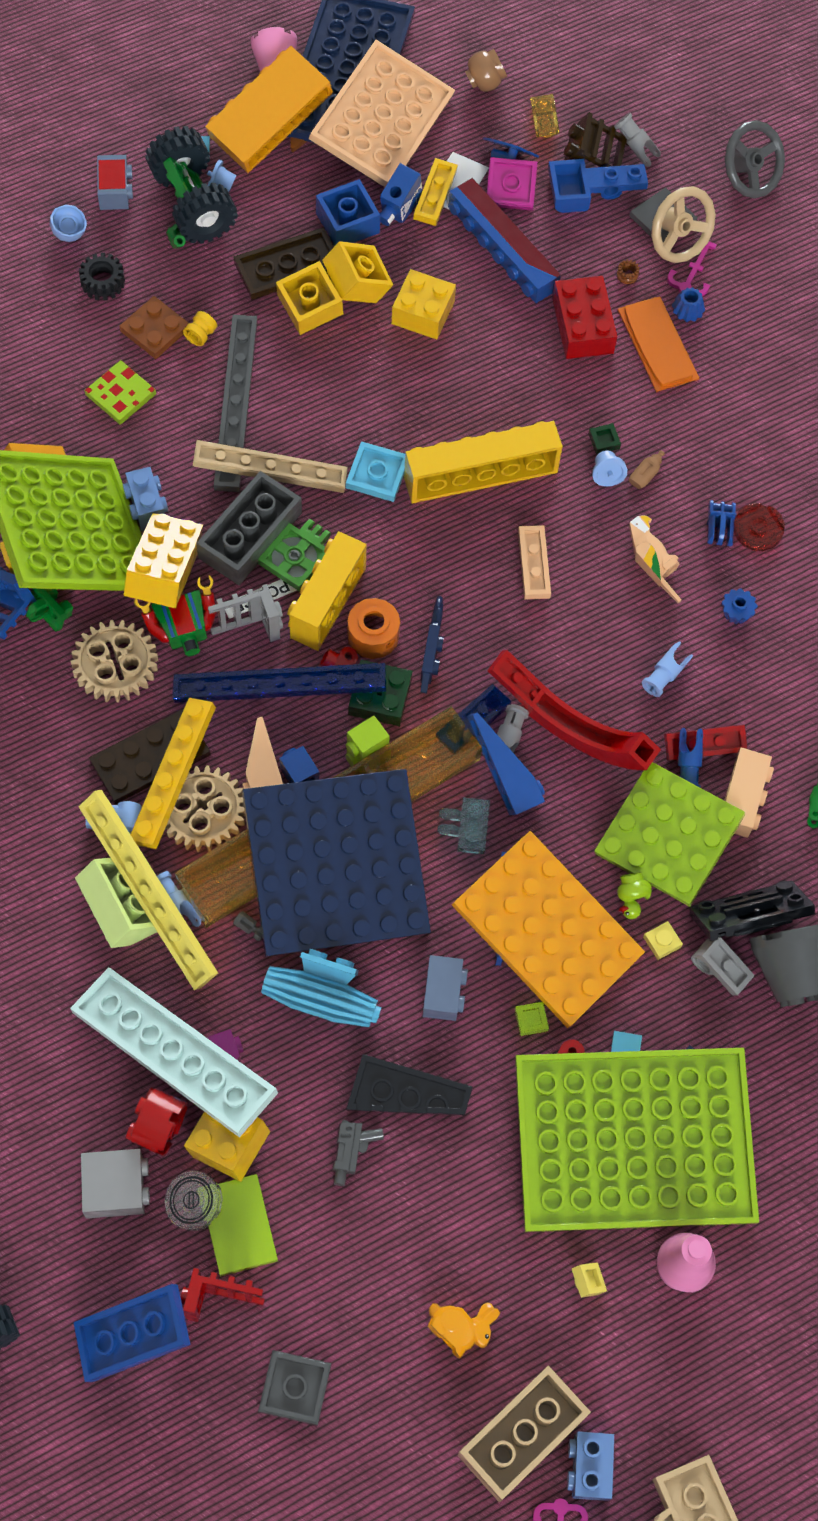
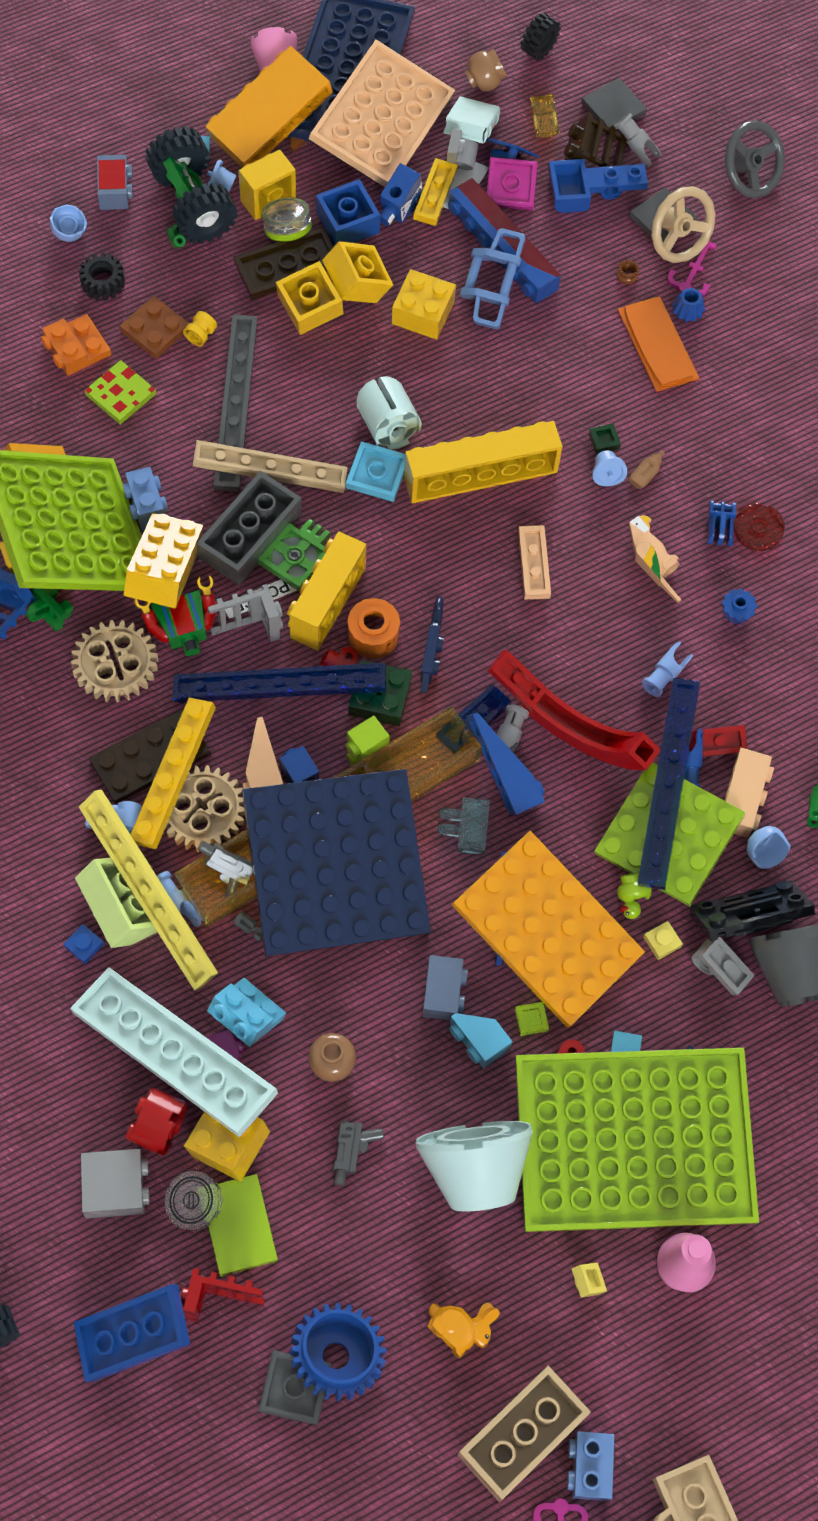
(75, 344): none -> orange plate
(83, 944): none -> blue plate
(232, 867): none -> piece
(245, 1011): none -> medium azure plate
(266, 181): none -> yellow brick
(286, 219): none -> clear piece
(322, 990): medium azure plate -> none
(332, 1057): none -> medium nougat piece
(354, 1335): none -> blue gear
(387, 412): none -> light aqua cylinder
(400, 1089): black wing -> none
(462, 151): none -> light grey plate
(473, 118): none -> light aqua piece
(477, 1164): none -> light aqua cone
(482, 1037): none -> medium azure slope
(492, 254): none -> medium blue bar
(540, 36): none -> black tyre
(584, 317): red brick -> none
(613, 103): none -> dark grey tile
(669, 784): none -> clear blue plate
(767, 847): none -> light blue hair

